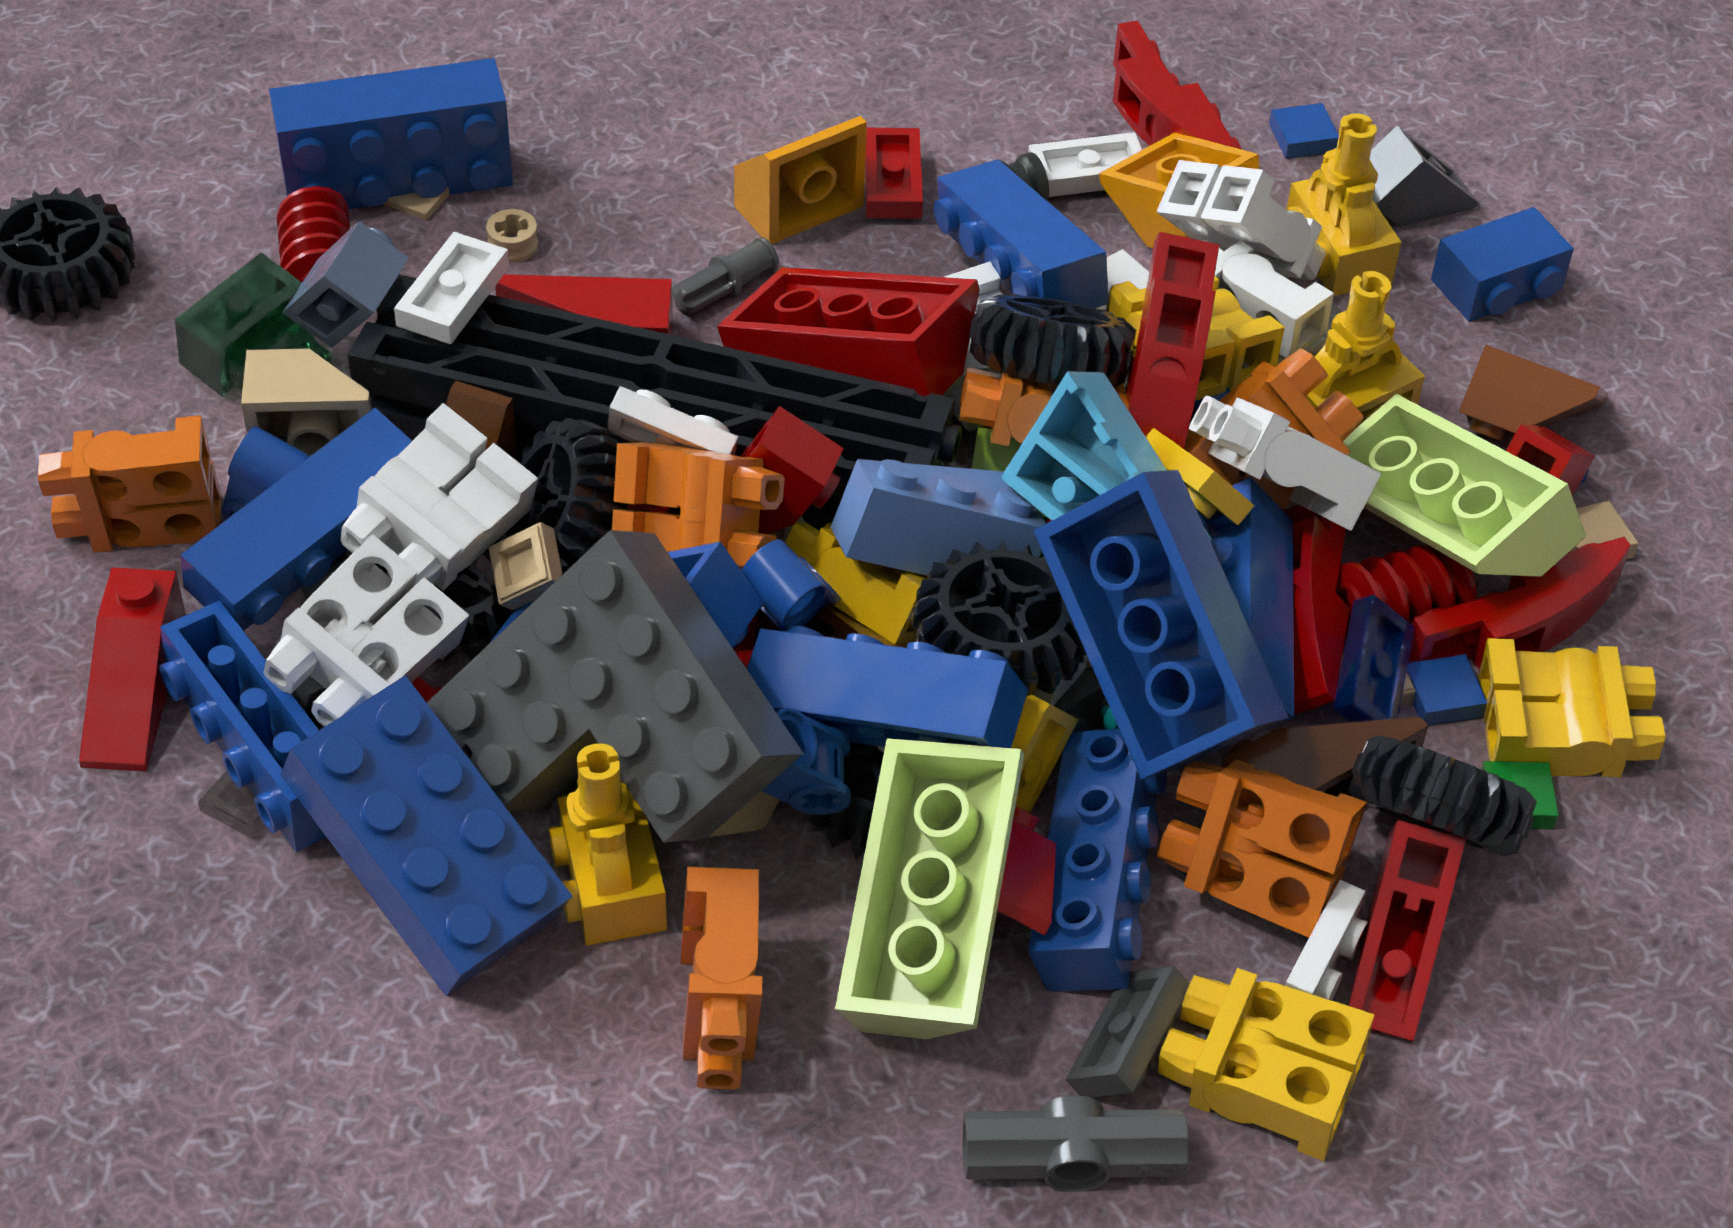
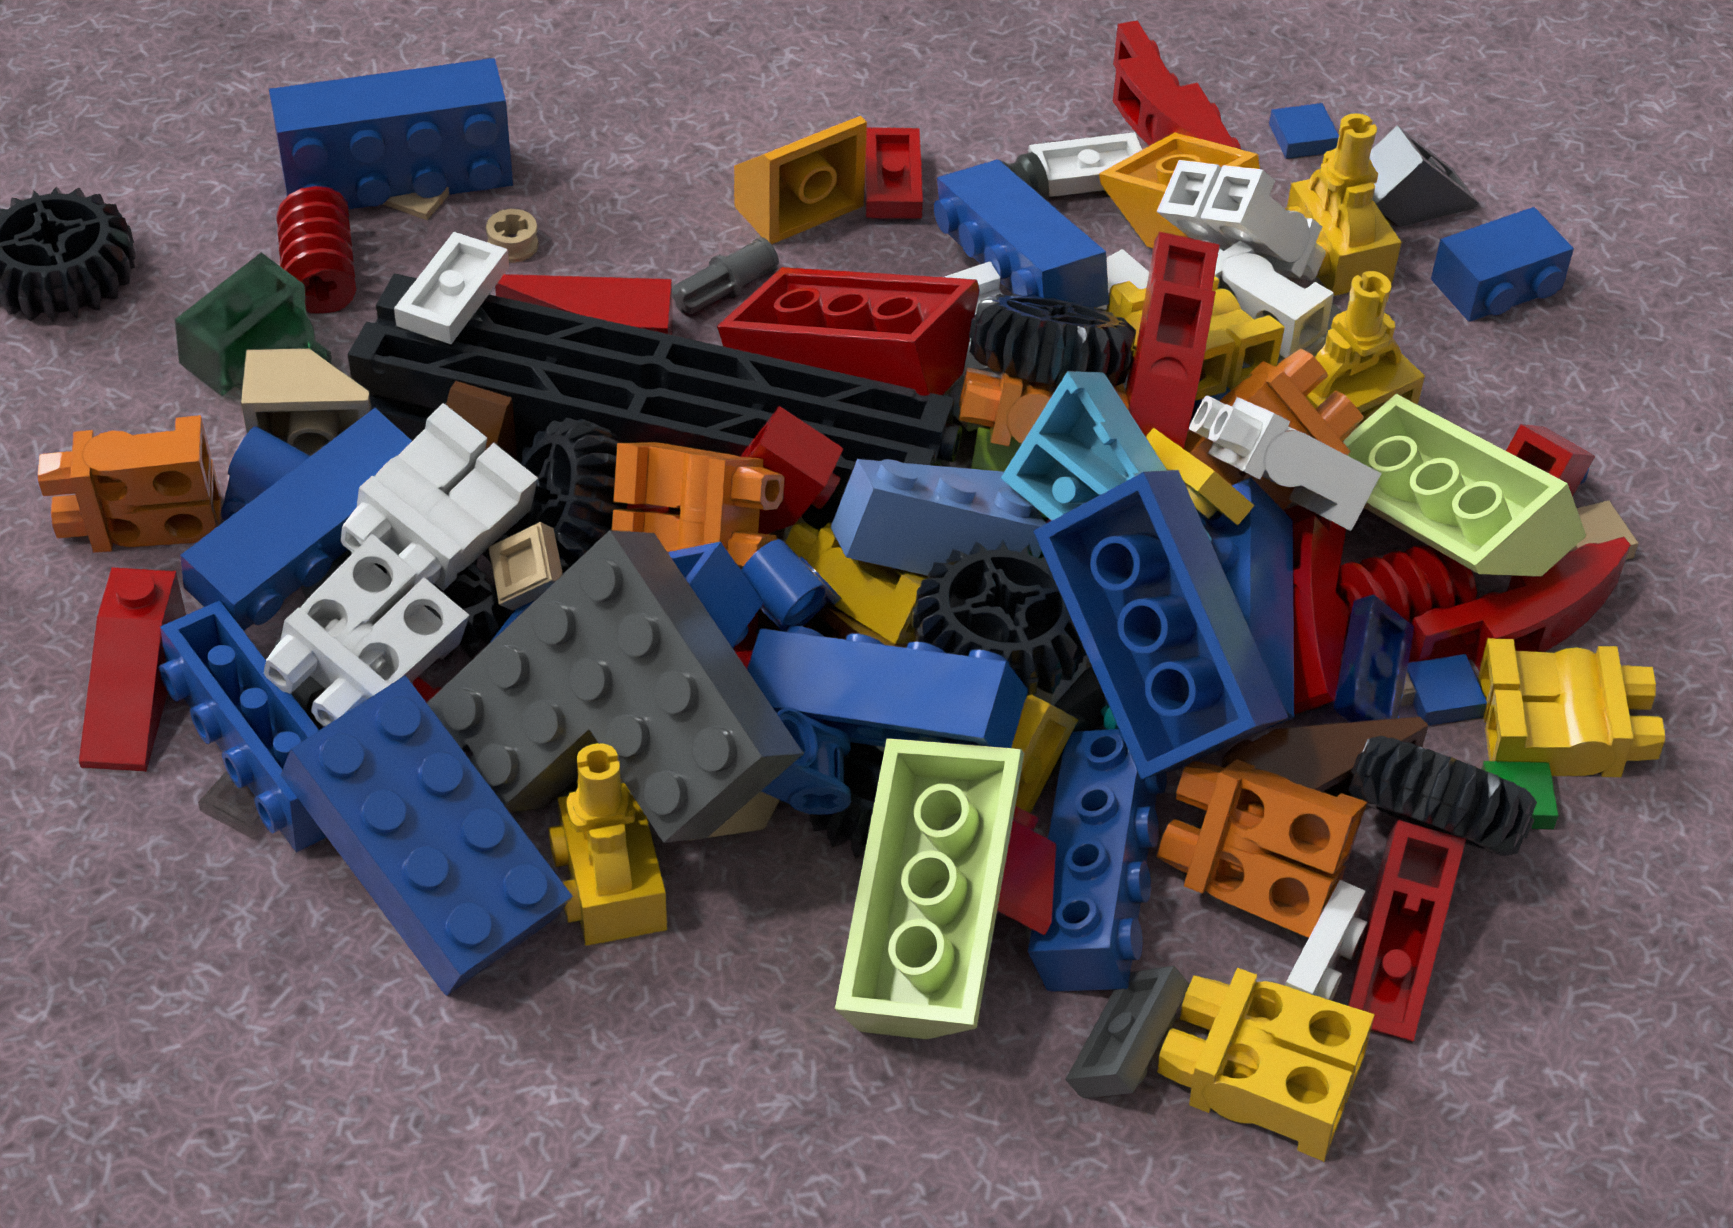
(346, 284): sand blue brick -> none
(649, 418): white plate -> none
(723, 989): orange hips -> none
(1074, 1144): dark grey piece -> none
(1519, 391): dark orange slope -> none

